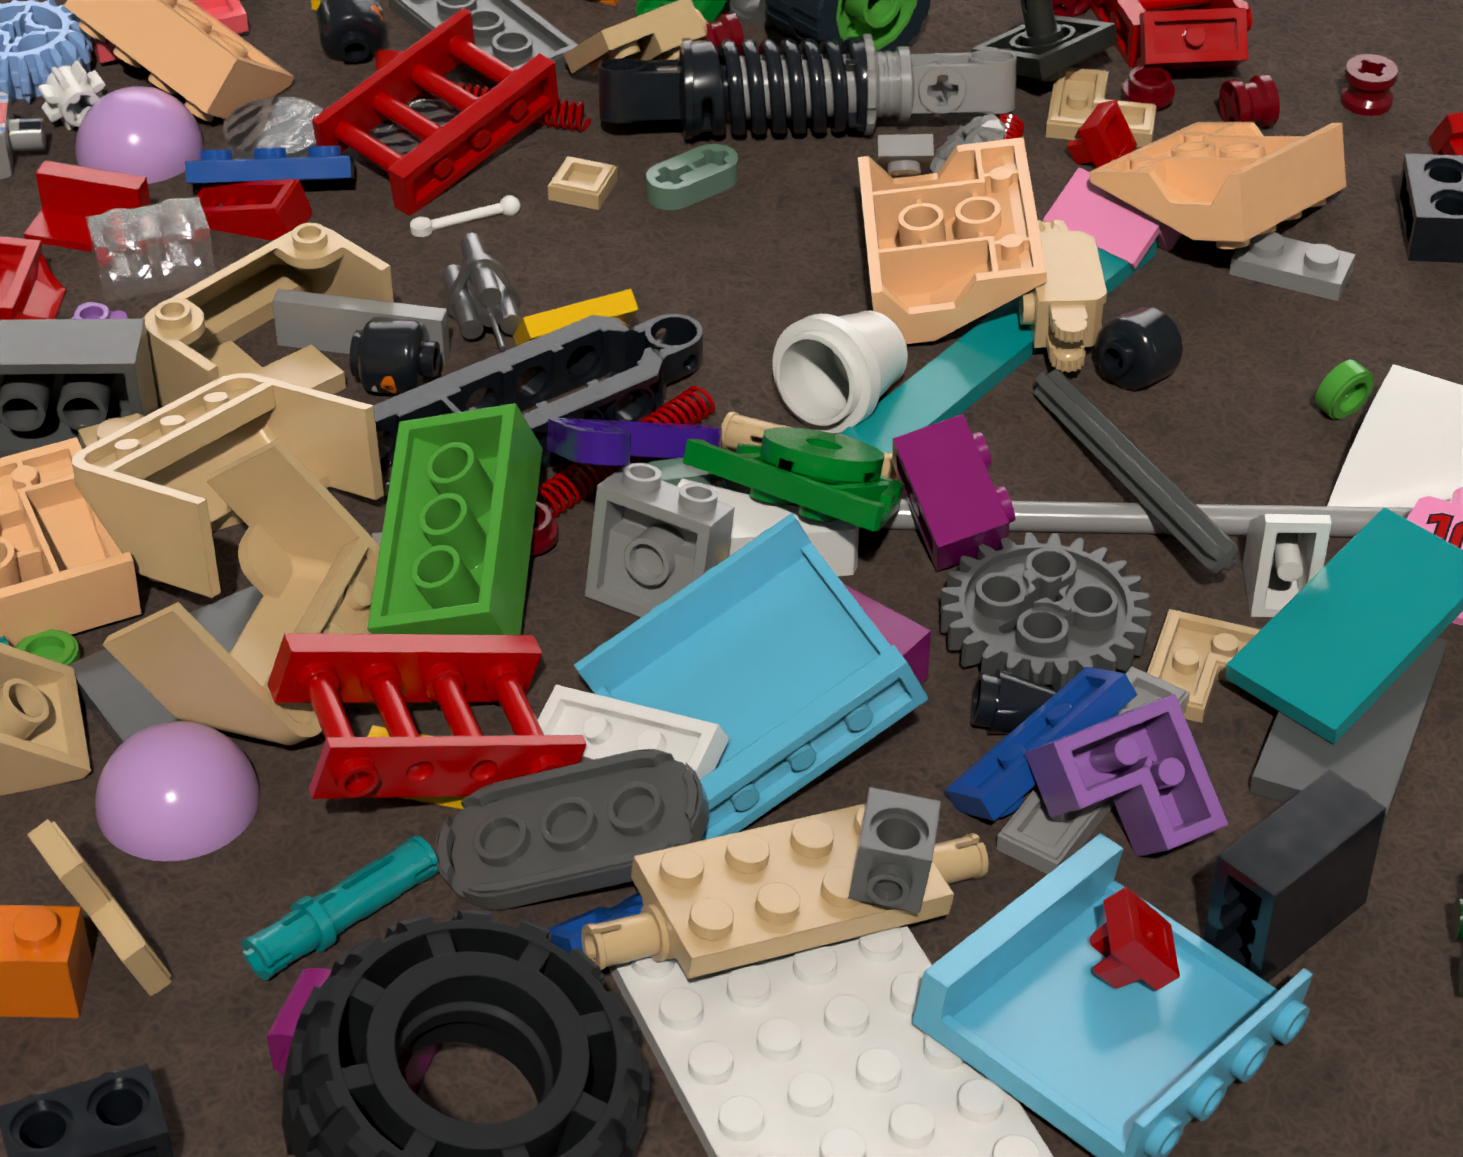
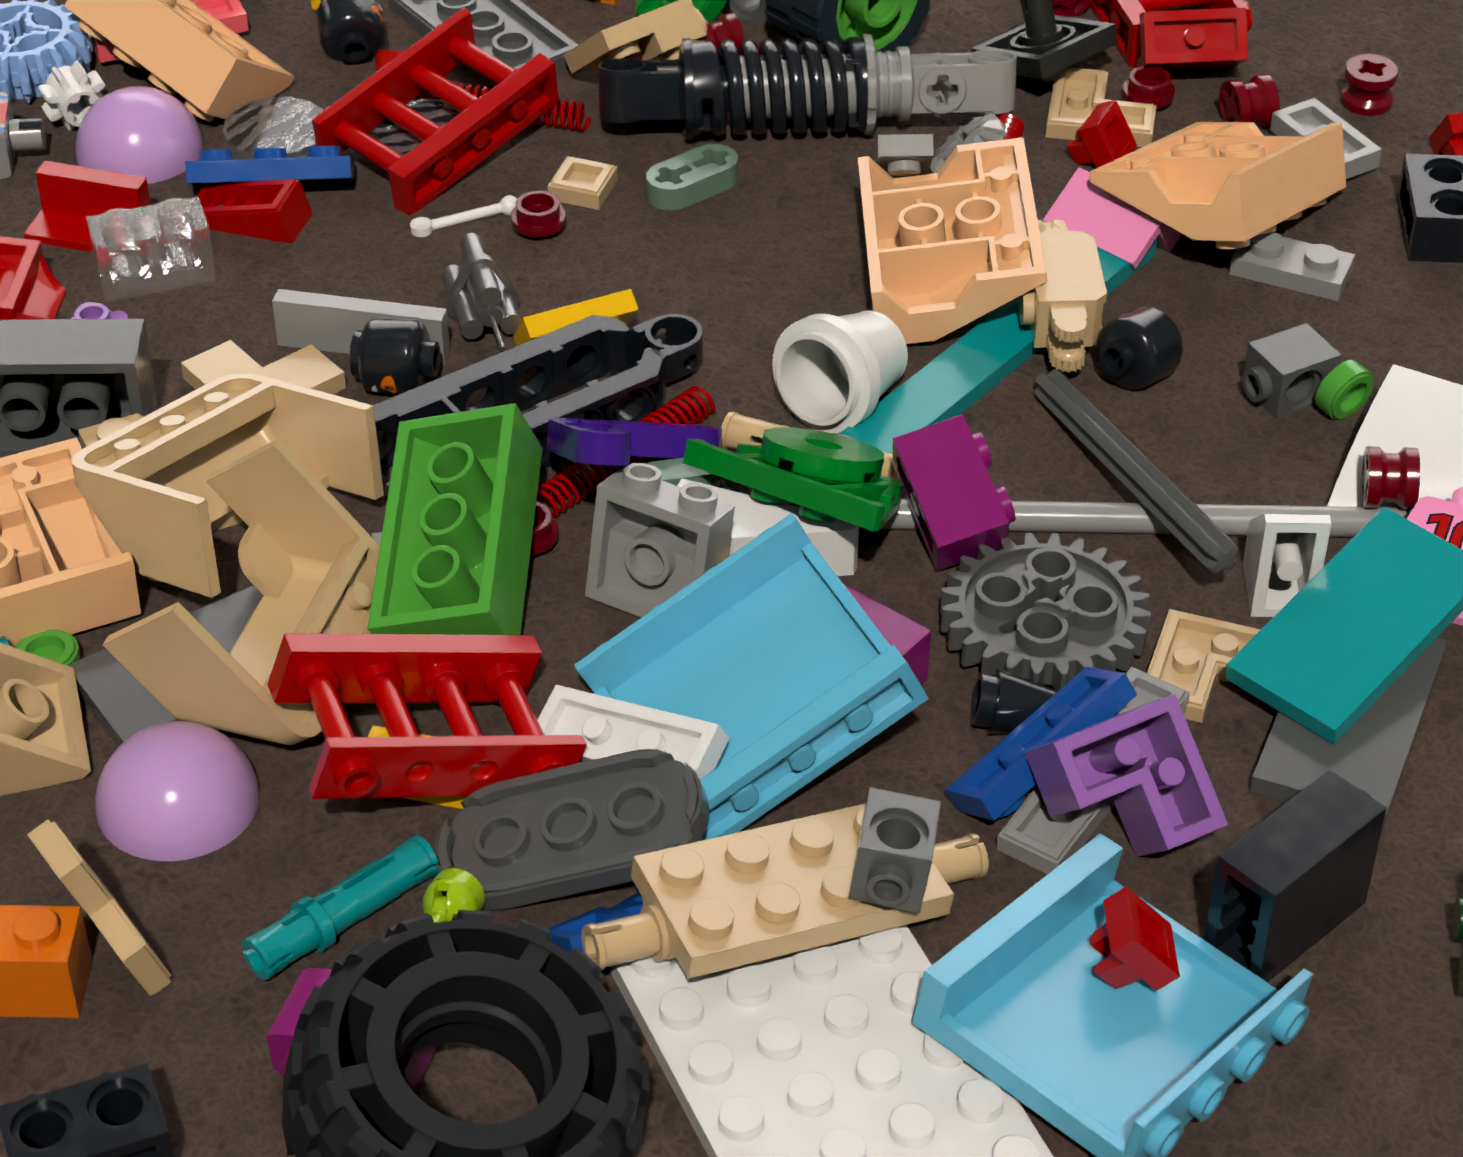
(241, 299): tan windscreen -> none
(463, 893): none -> lime hinge
(538, 214): none -> dark red plate
(1287, 370): none -> dark grey brick
(1311, 115): none -> light grey plate
(1390, 477): none -> dark red wheel

